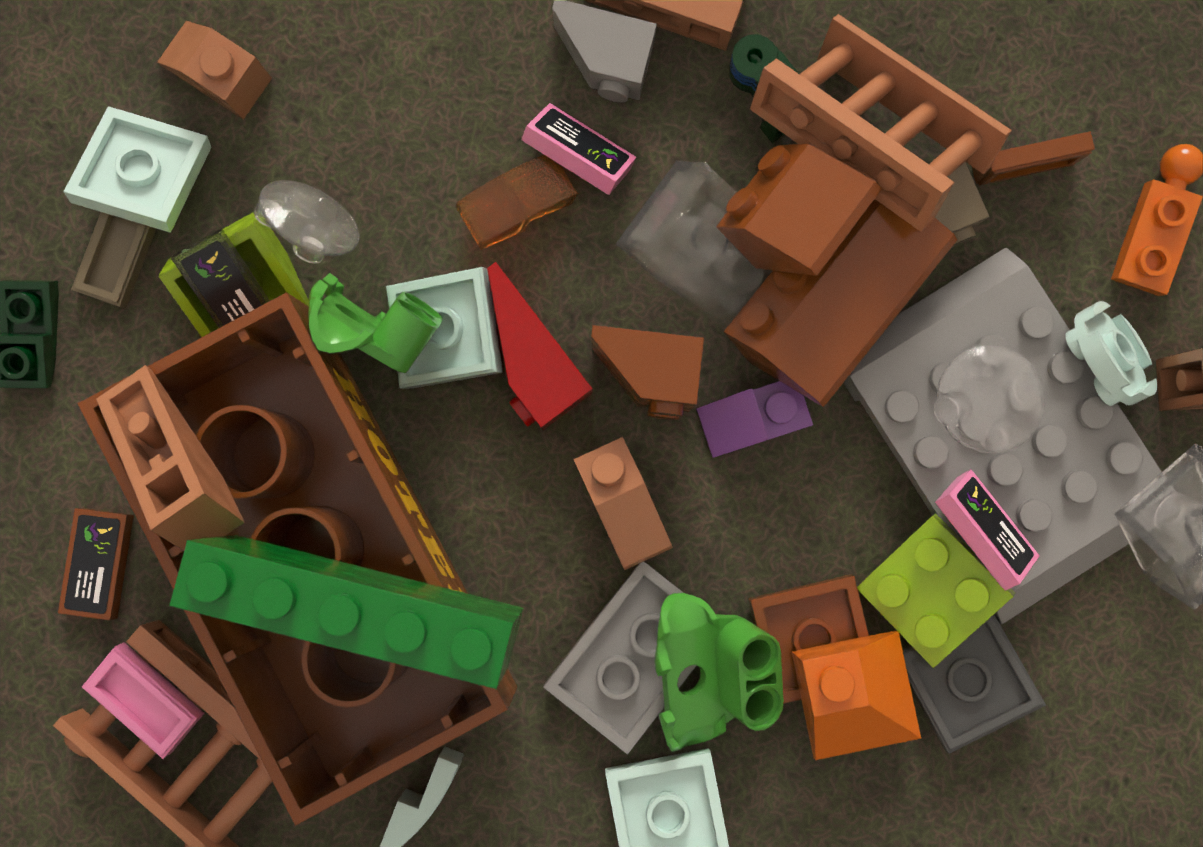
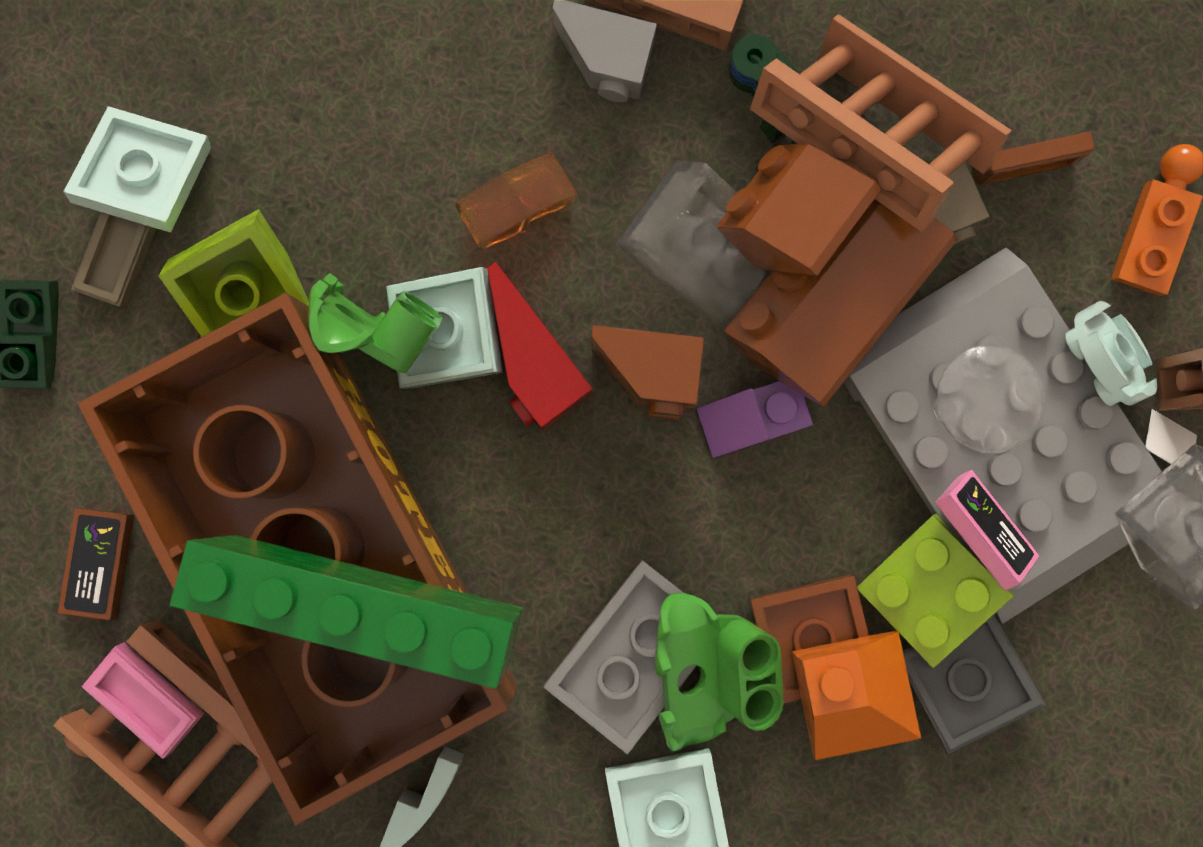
(166, 463): nougat slope -> none
(216, 67): nougat slope -> none
(220, 278): tile -> none
(307, 219): clear dish -> none
(578, 148): tile -> none
(623, 503): nougat slope -> none
(1168, 438): none -> white sticker

